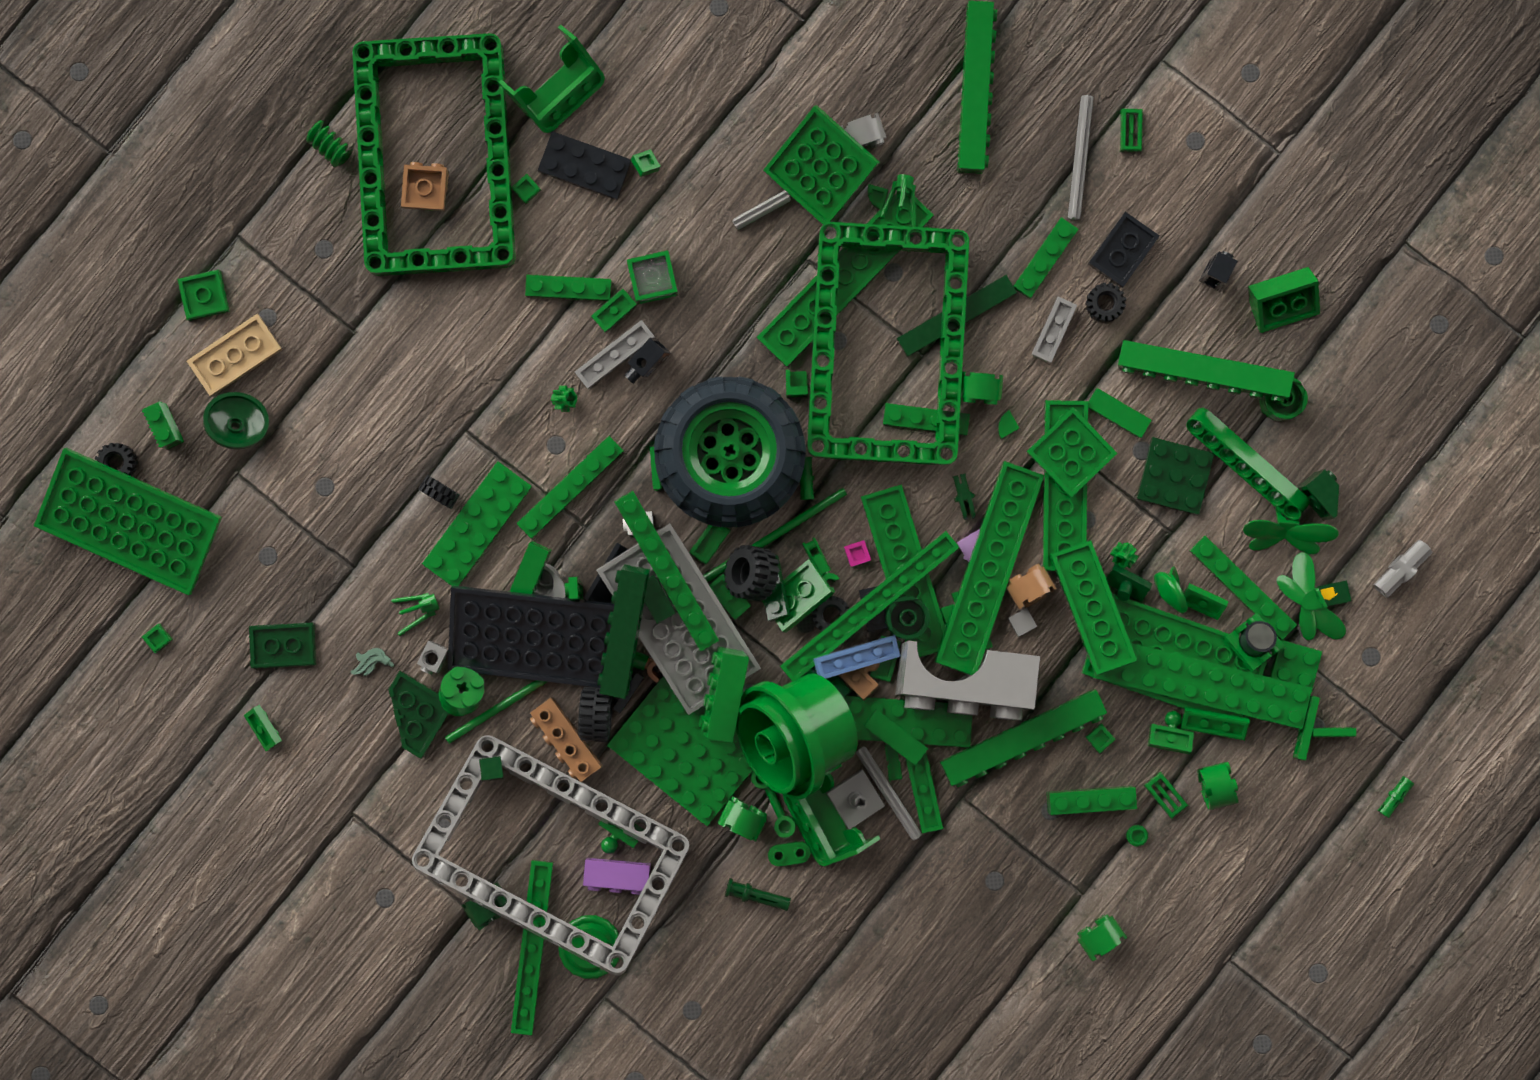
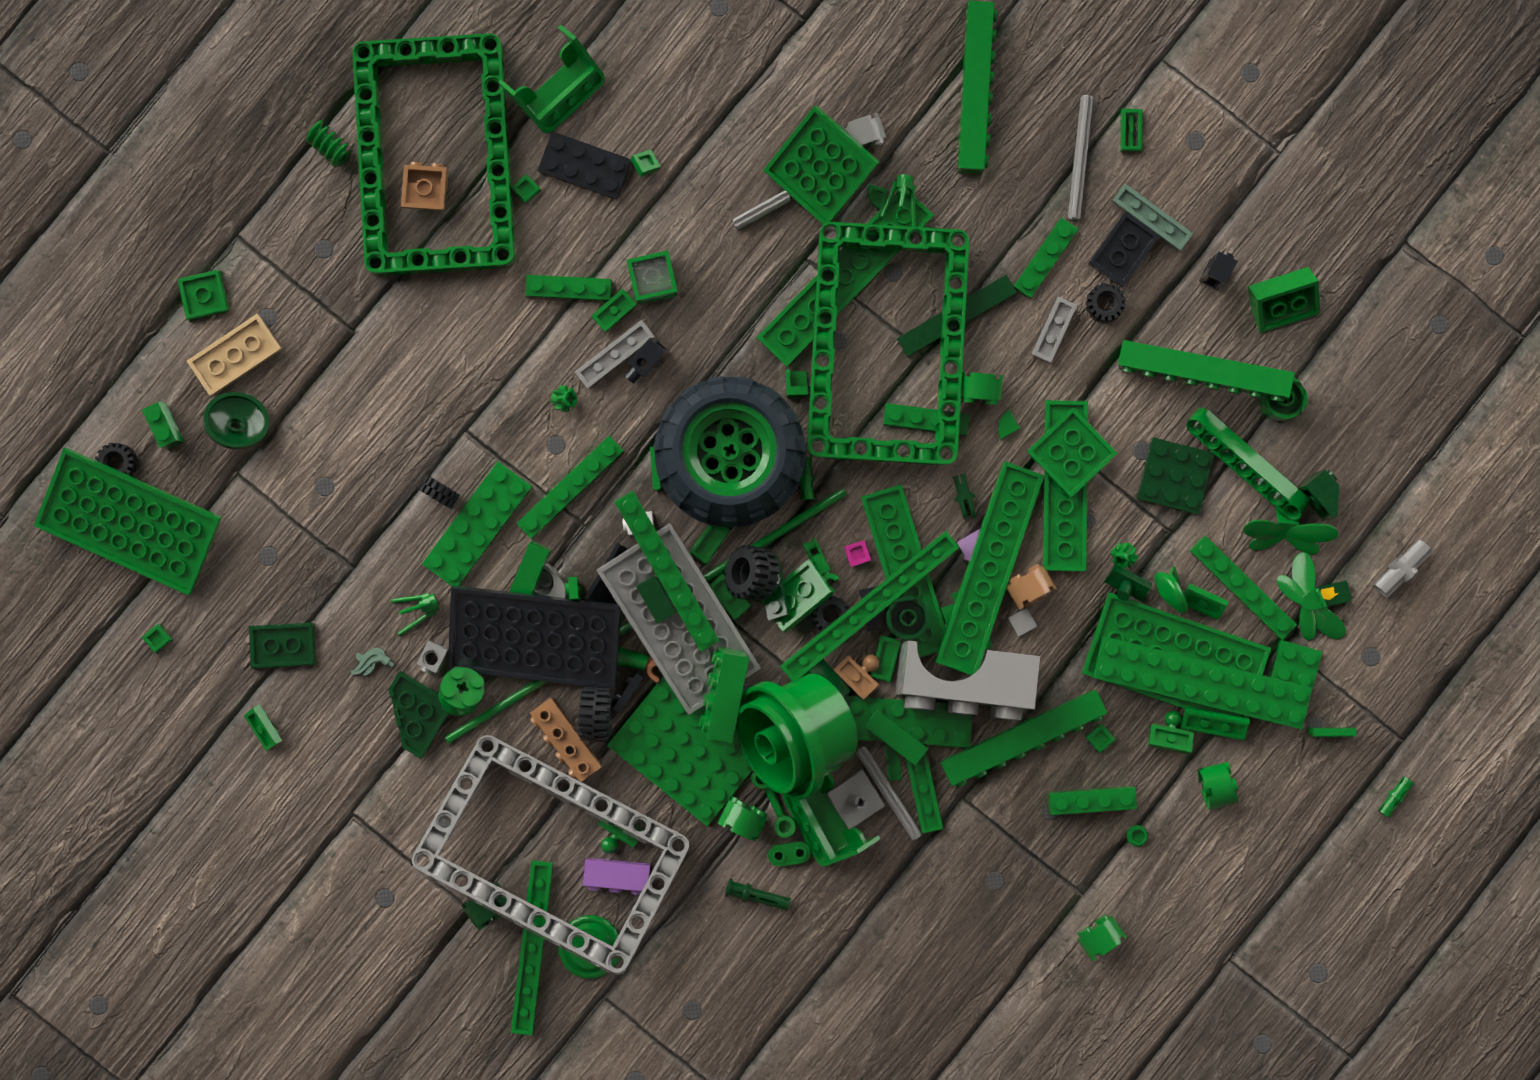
(491, 769): dark green tile -> none
(624, 631): dark green brick -> none
(857, 657): medium blue plate -> none
(1093, 608): green plate -> none
(1118, 413): green tile -> none
(1152, 217): none -> sand green plate
(1153, 780): green tile -> none
(1256, 640): piece -> none
(1304, 735): green tile -> none

